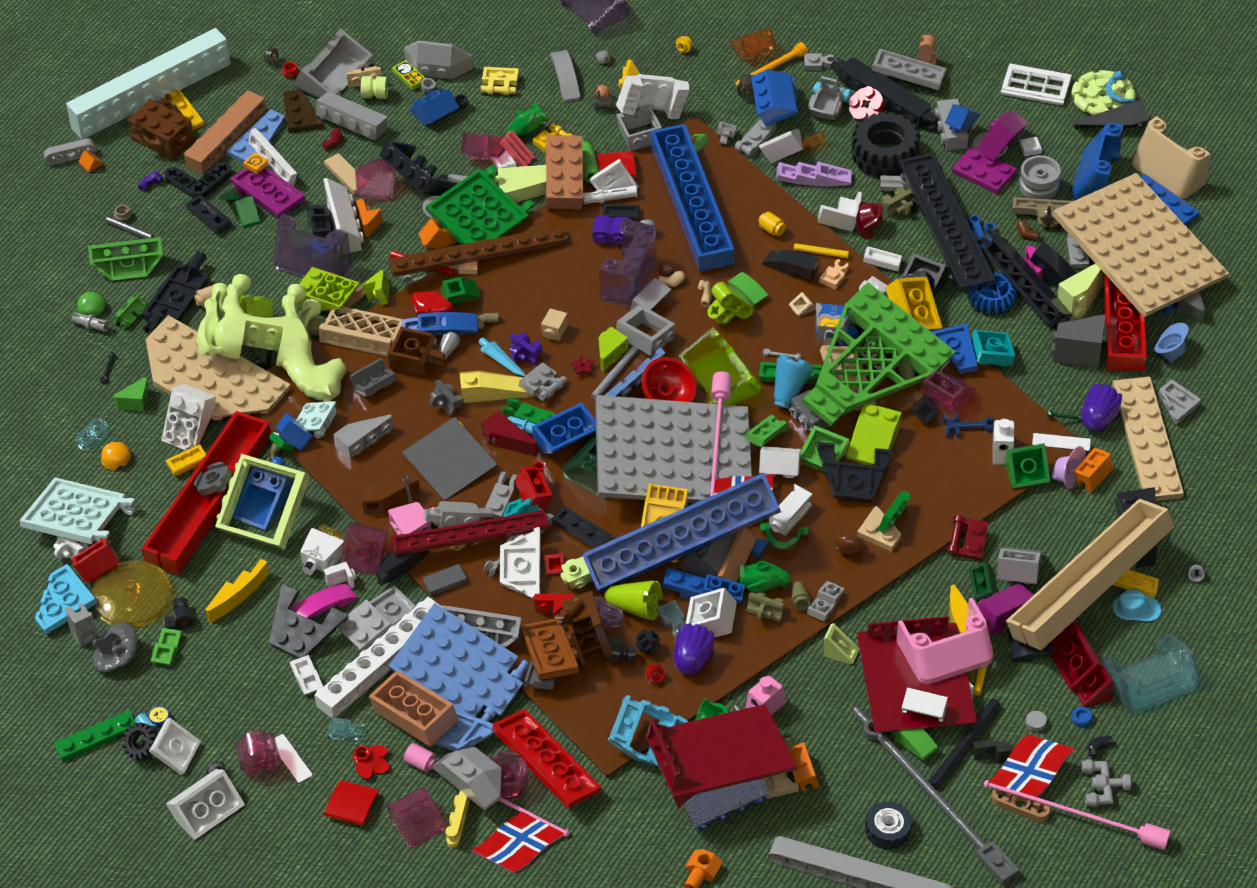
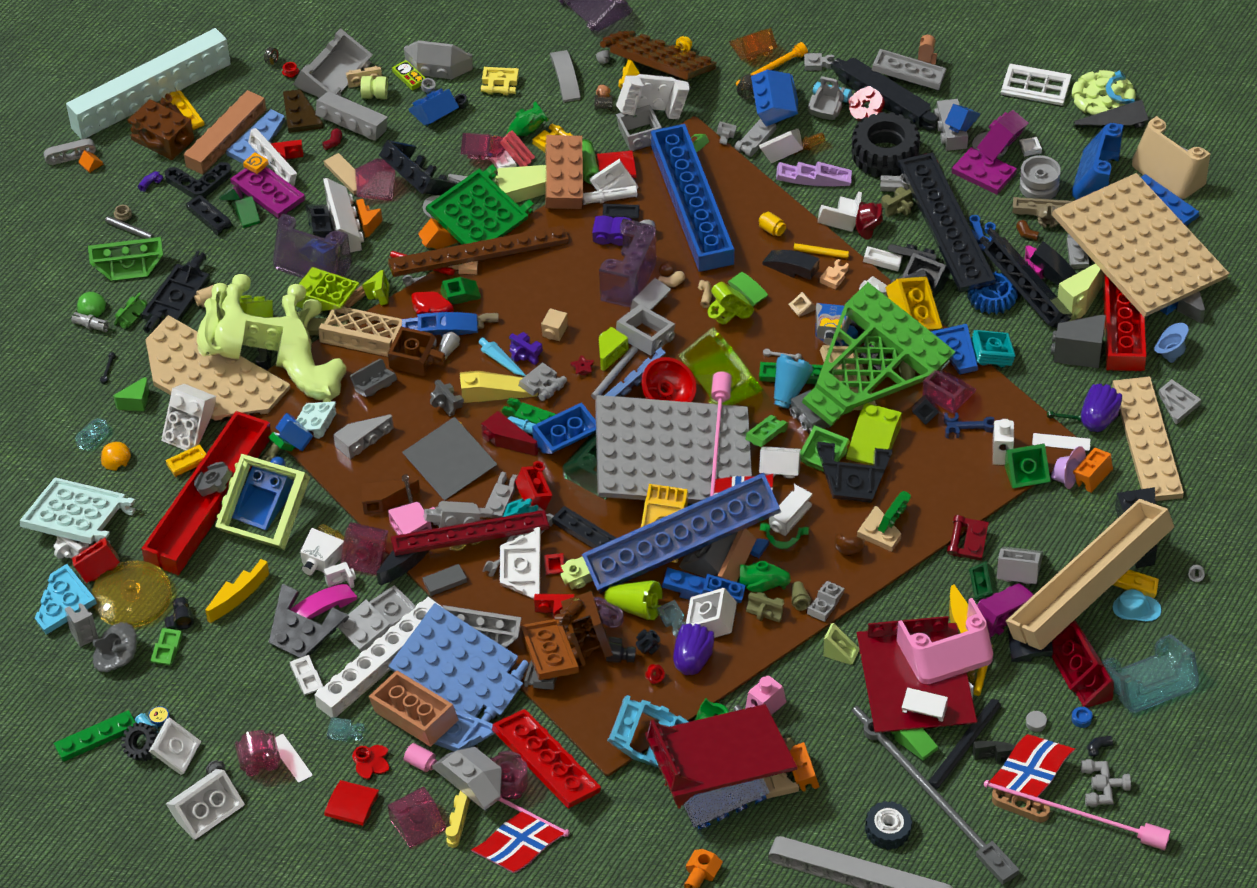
(289, 149): none -> red slope
(658, 54): none -> reddish brown plate
(910, 249): none -> black hinge

